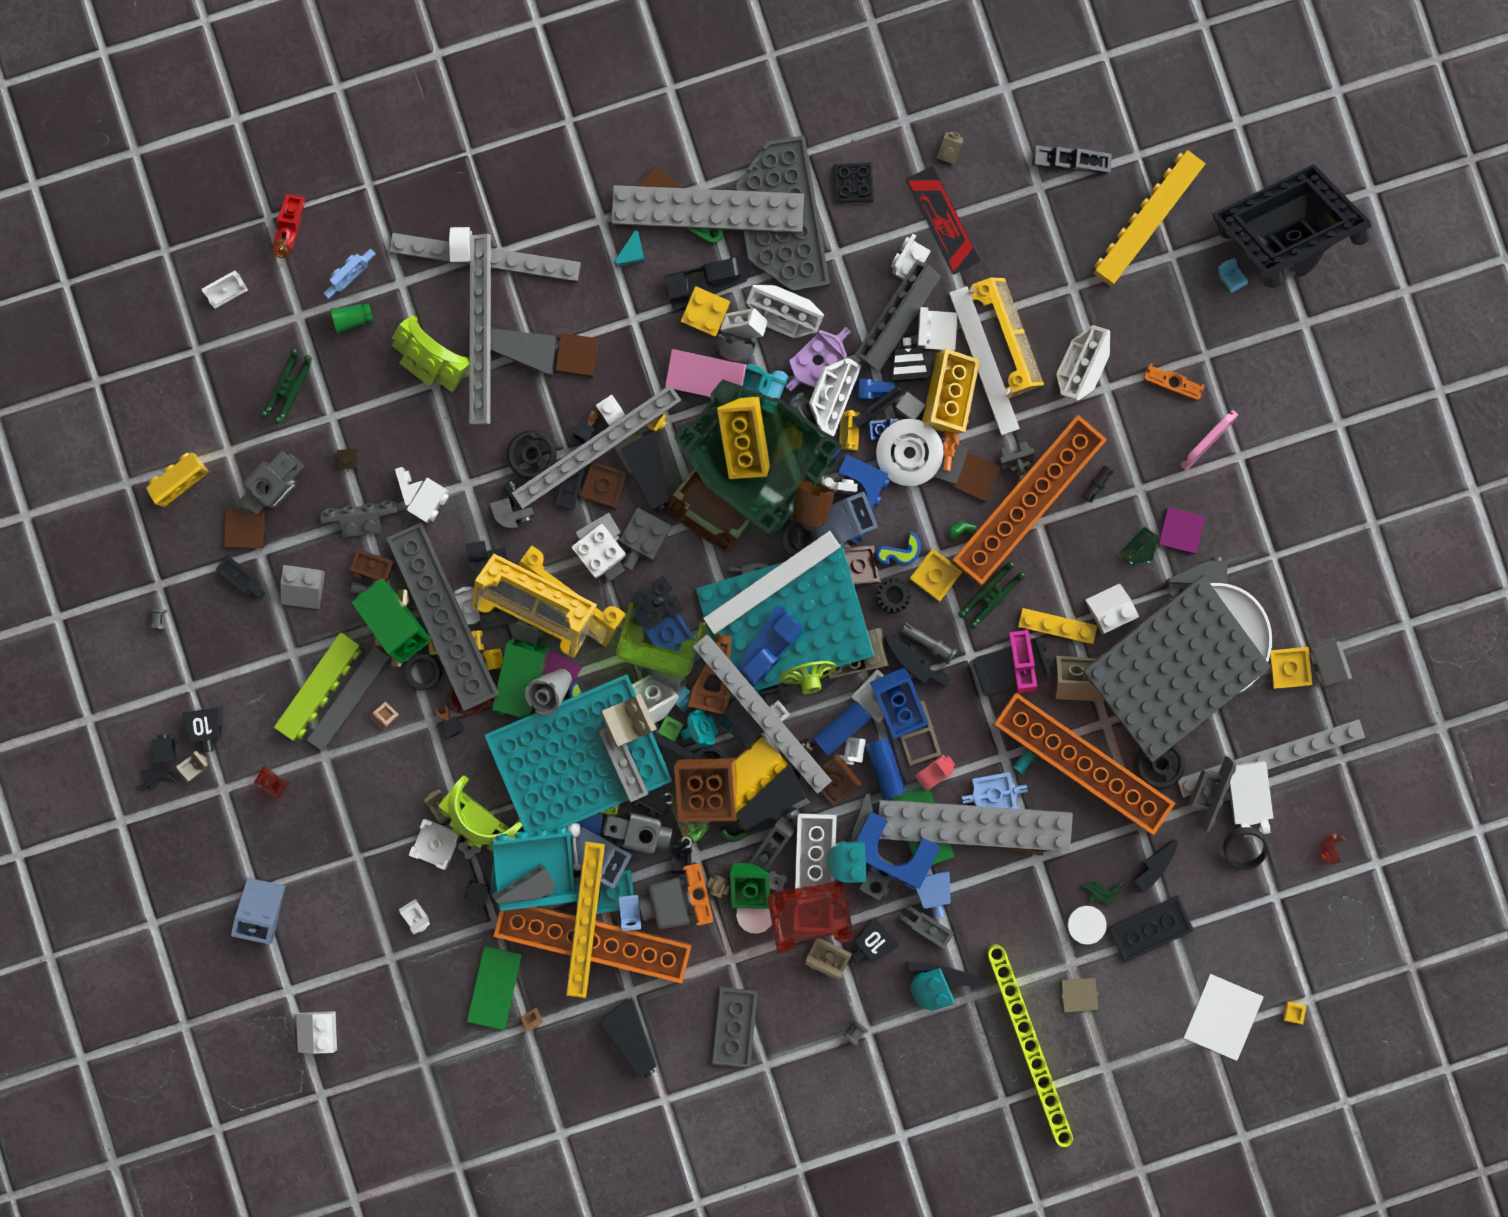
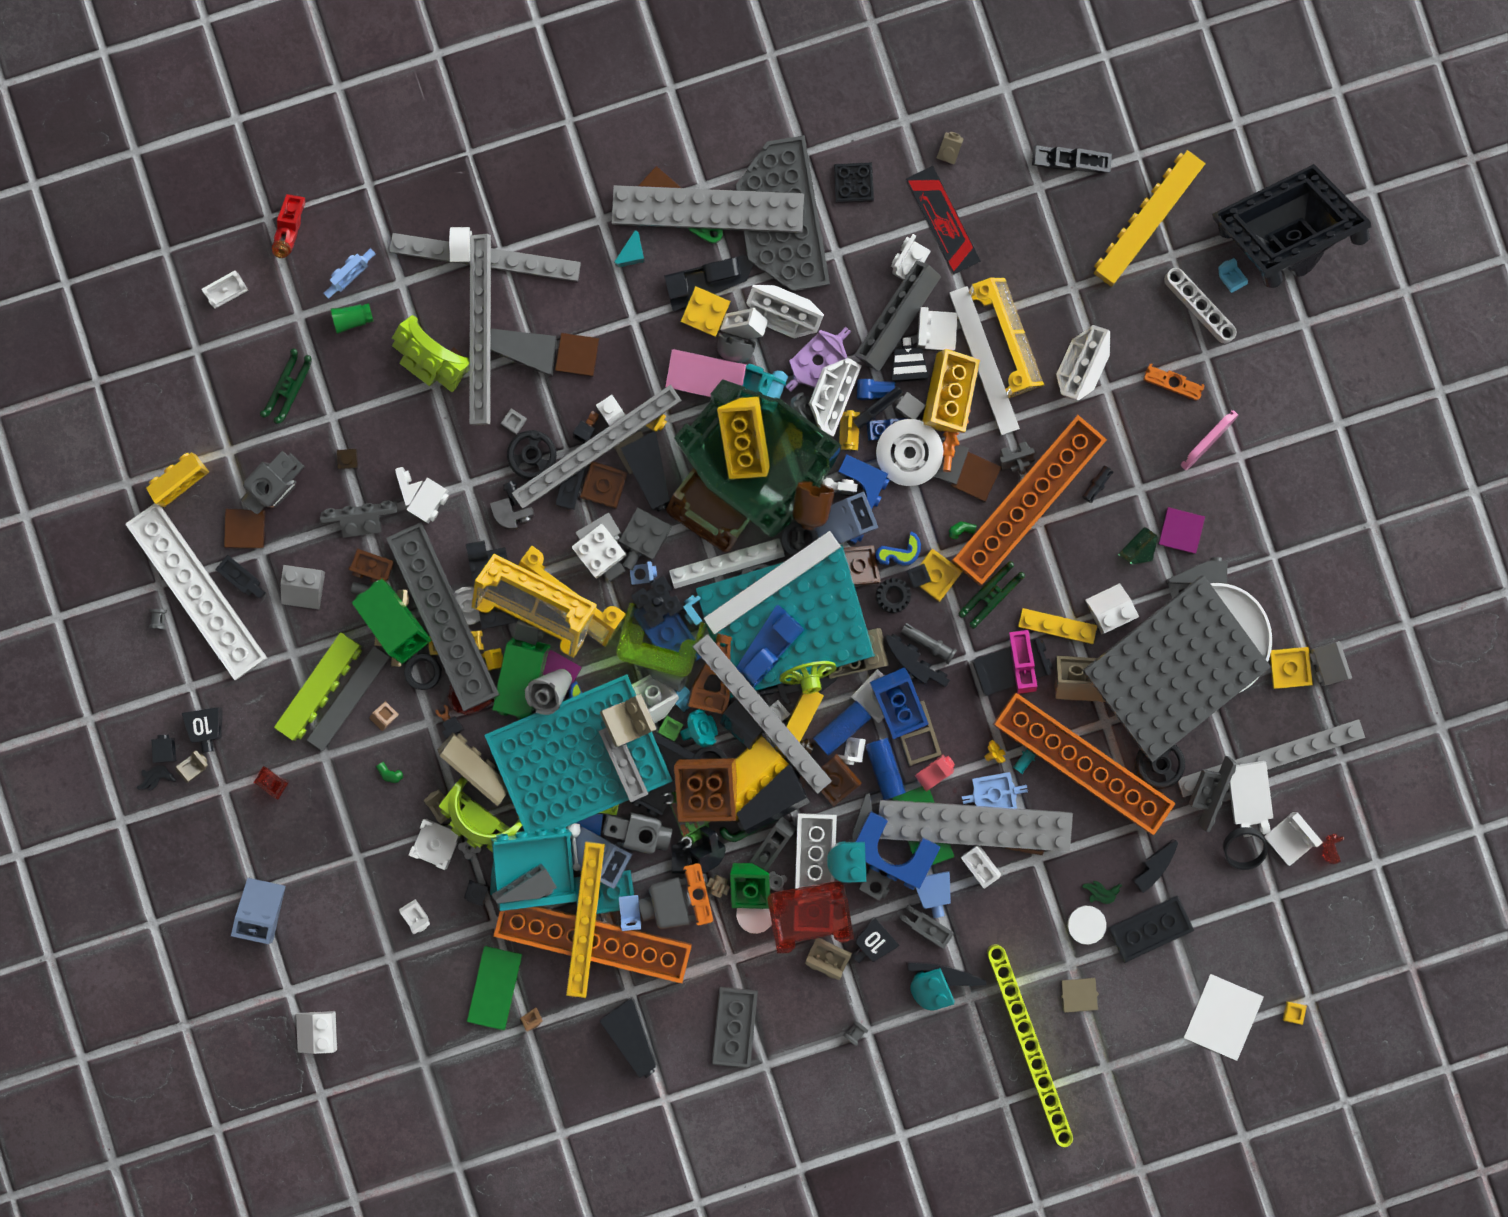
(196, 591): none -> white plate
(389, 776): none -> green arm
(473, 767): none -> dark tan slope
(513, 421): none -> light grey tile
(650, 571): none -> light blue bracket
(691, 615): none -> medium azure bracket
(710, 852): none -> black brick
(726, 563): none -> white plate
(802, 715): none -> yellow brick
(918, 576): none -> black tile
(981, 866): none -> white hinge
(995, 753): none -> yellow plant
(1196, 296): none -> white beam
(1292, 838): none -> white bracket

